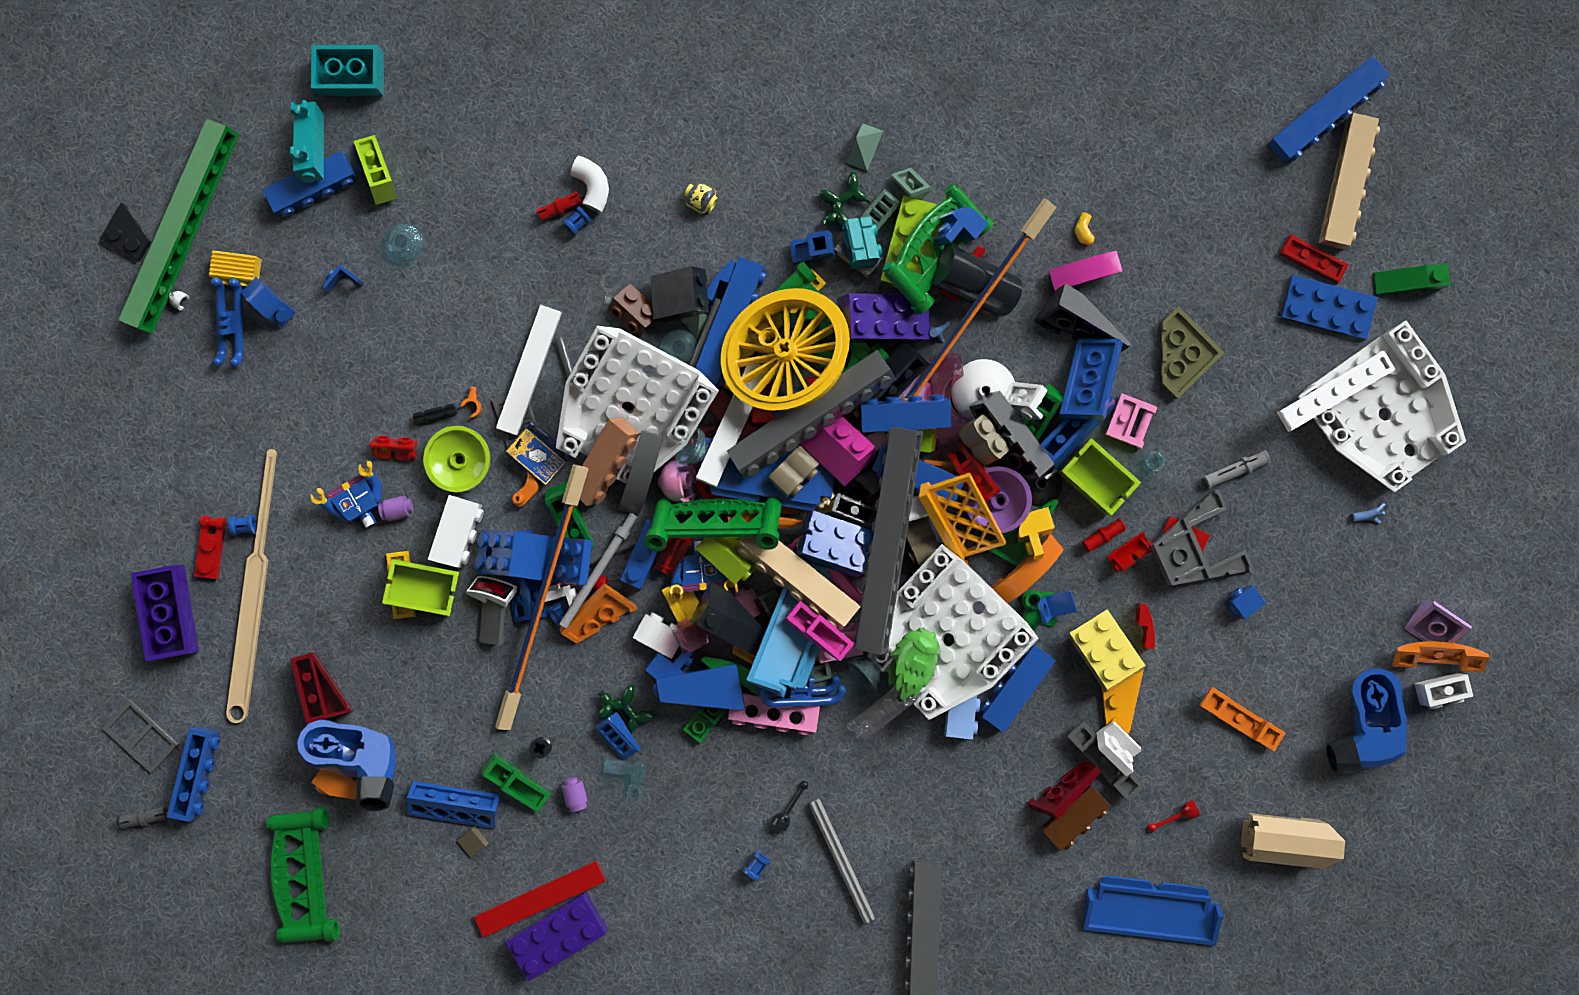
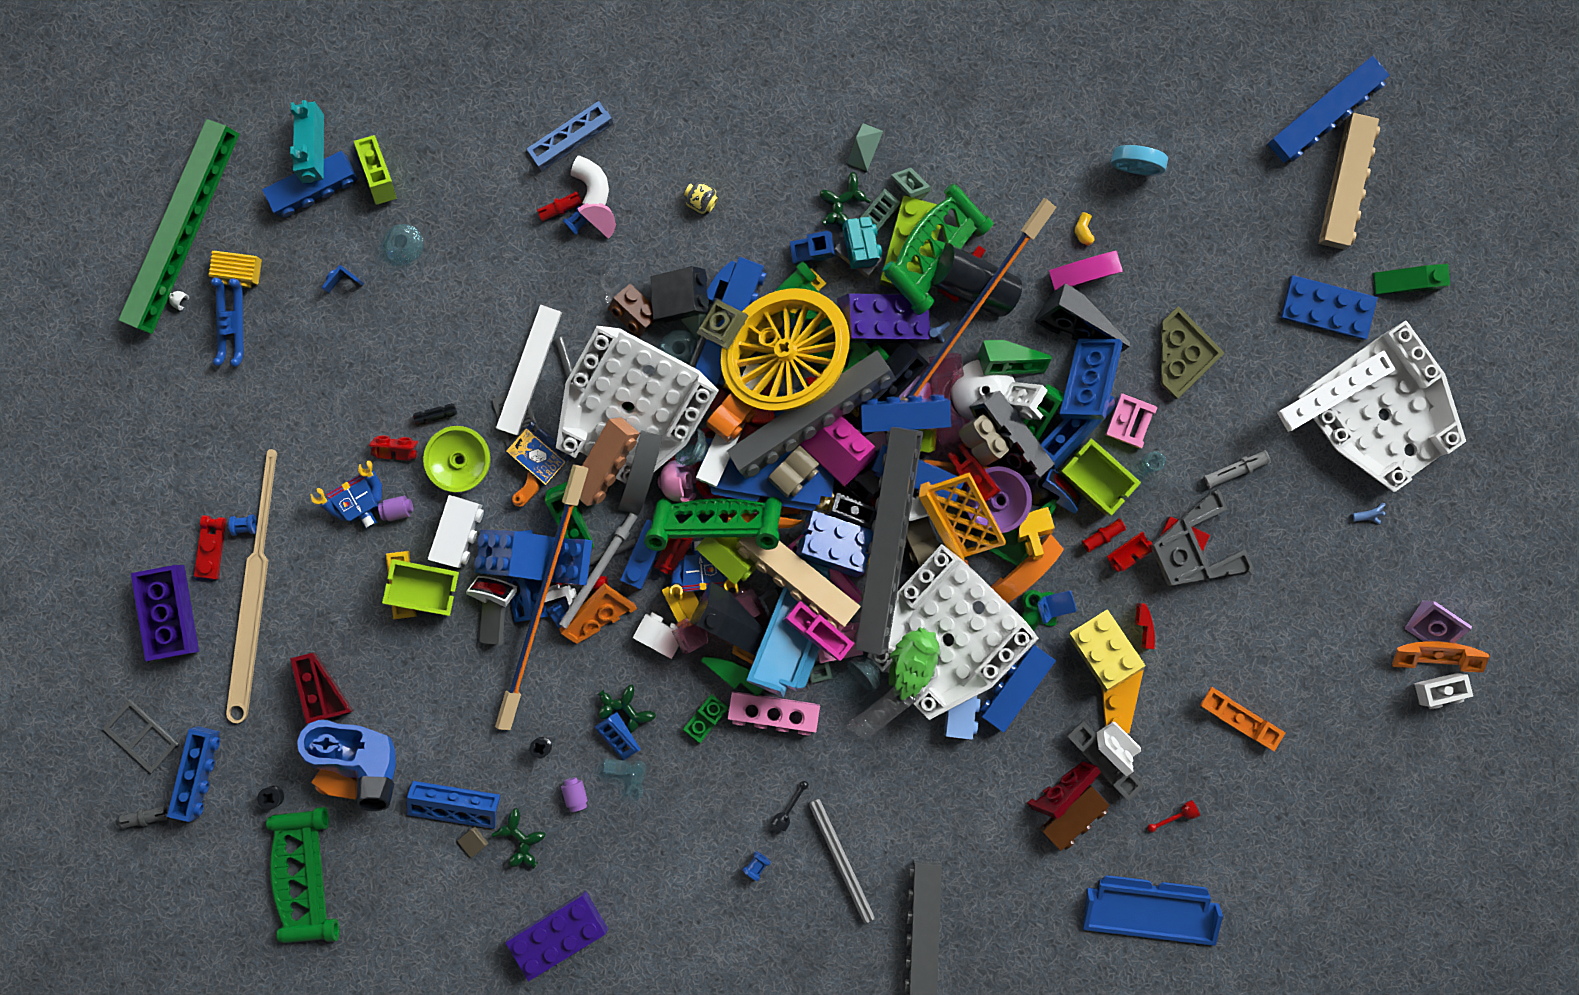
(126, 233): black wing -> none
(267, 302): blue brick -> none
(275, 794): none -> black wheel
(347, 70): teal brick -> none
(472, 396): orange piece -> none
(515, 782): green slope -> none
(525, 841): none -> dark green piece
(539, 898): red tile -> none
(572, 140): none -> medium blue fence
(600, 217): none -> bright pink tile
(663, 666): blue brick -> none
(708, 687): blue slope -> none
(725, 334): none -> olive piece
(730, 417): none -> orange brick
(803, 697): blue piece -> none
(963, 223): blue brick -> none
(1010, 358): none -> green slope
(1067, 494): none -> slope
(1139, 160): none -> medium azure wheel
(1245, 602): blue brick -> none
(1291, 841): tan brick -> none
(1313, 259): red tile -> none
(1378, 725): blue piece -> none

